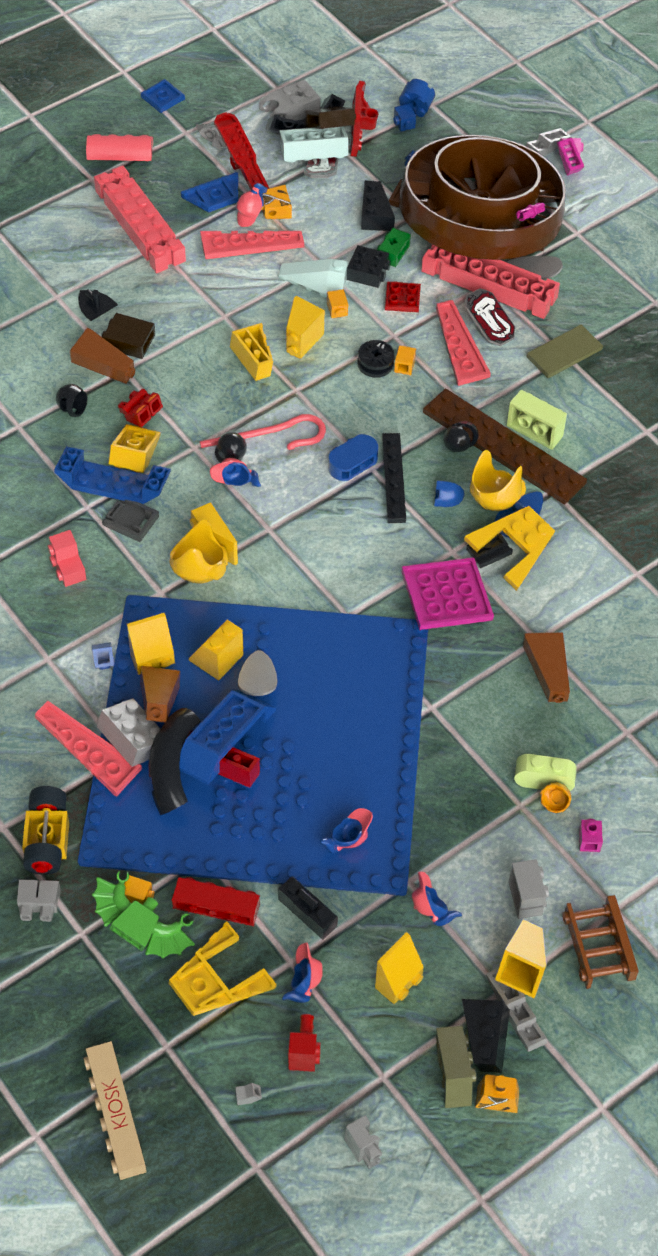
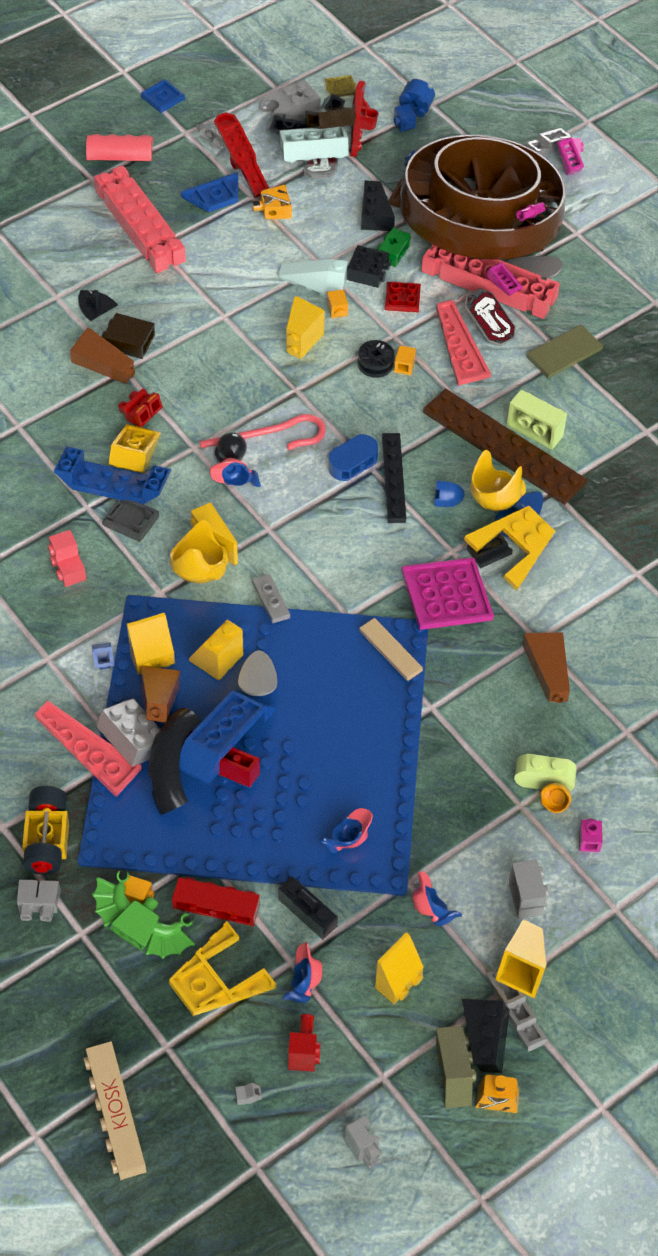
(71, 397): black helmet -> none
(233, 244): coral wing -> none
(250, 205): coral hair -> none
(252, 350): yellow wedge -> none
(271, 598): none -> light grey plate
(341, 86): none -> clear yellow piece
(391, 649): none -> tan tile
(457, 439): black helmet -> none
(504, 273): none -> dark pink slope
(615, 928): dark orange fence -> none

